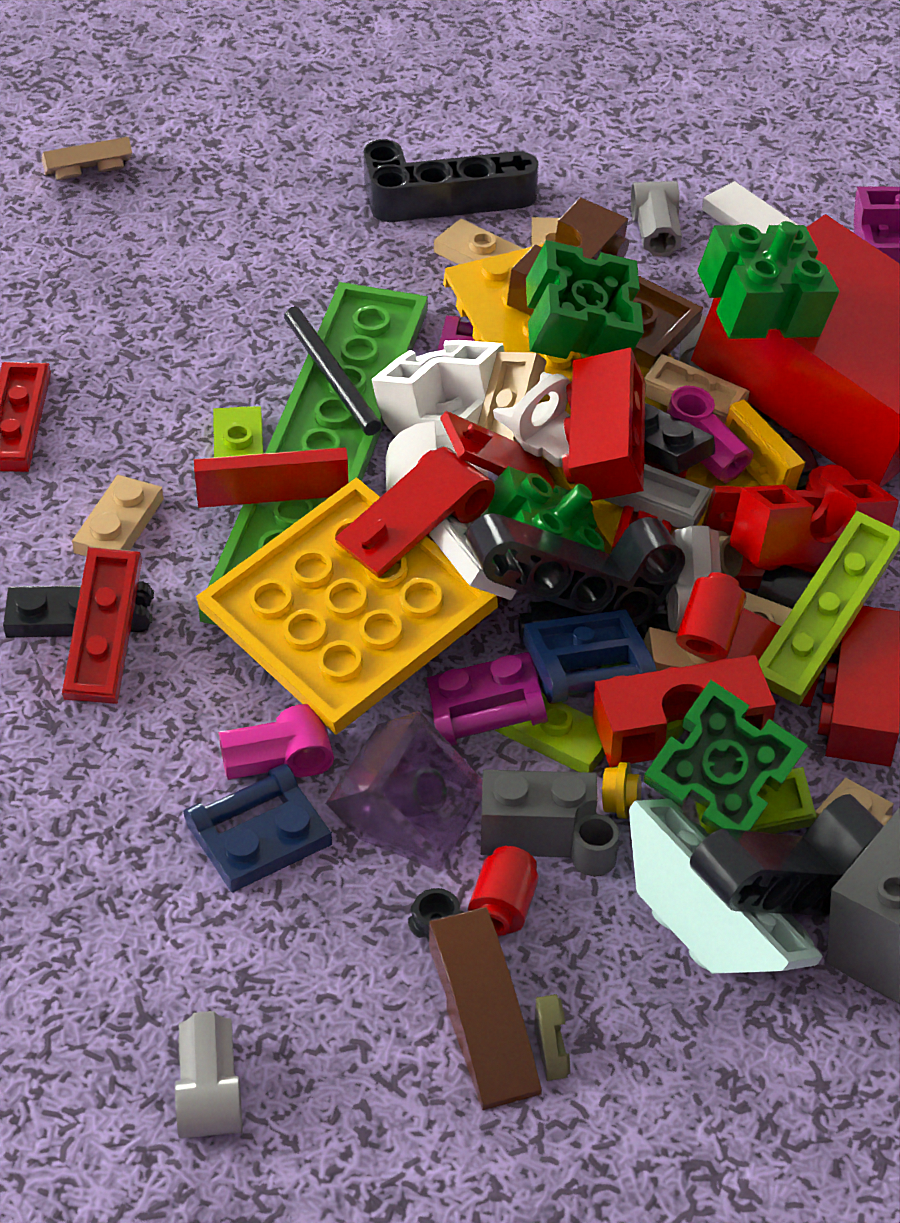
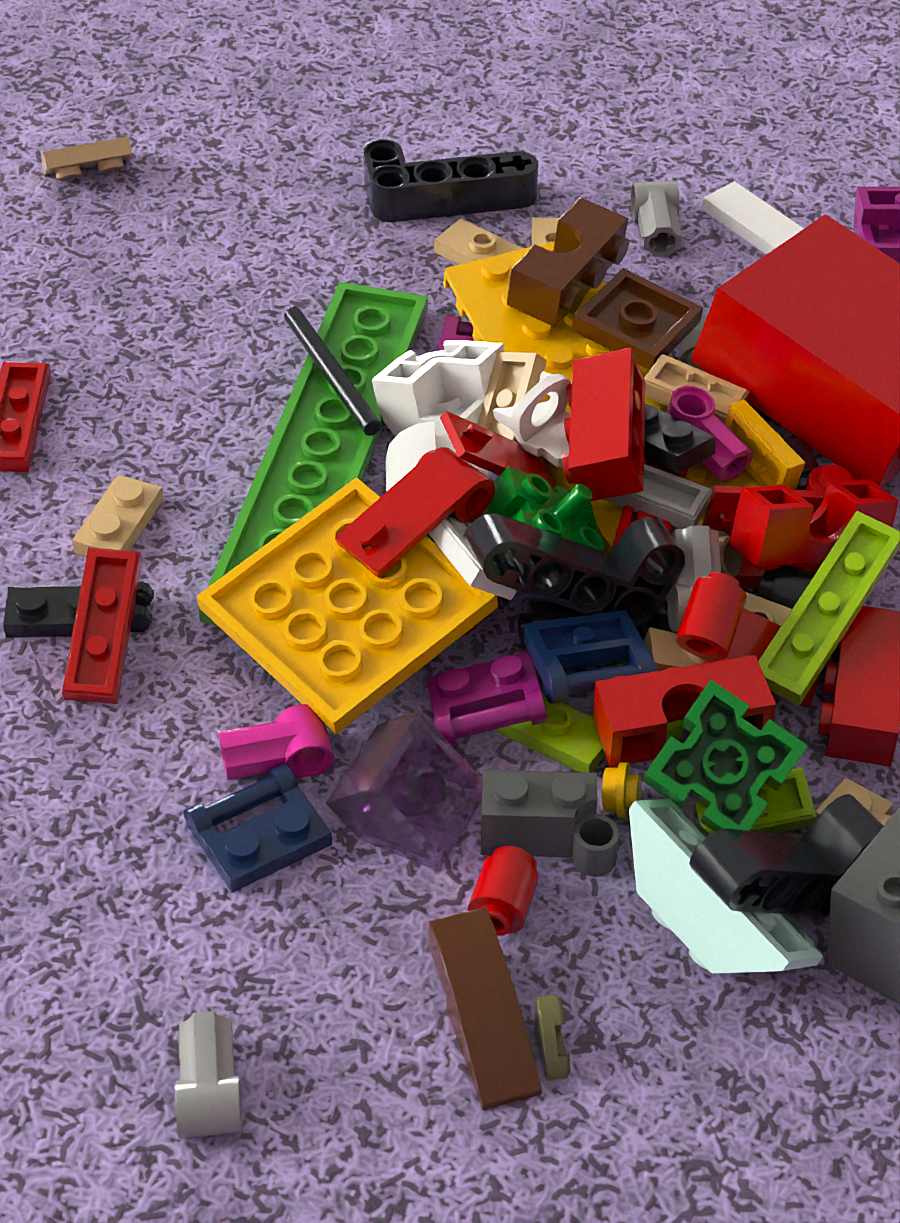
(237, 431): lime plate -> none
(270, 477): red tile -> none
(431, 904): black plate -> none
(582, 302): green brick -> none
(767, 281): green brick -> none

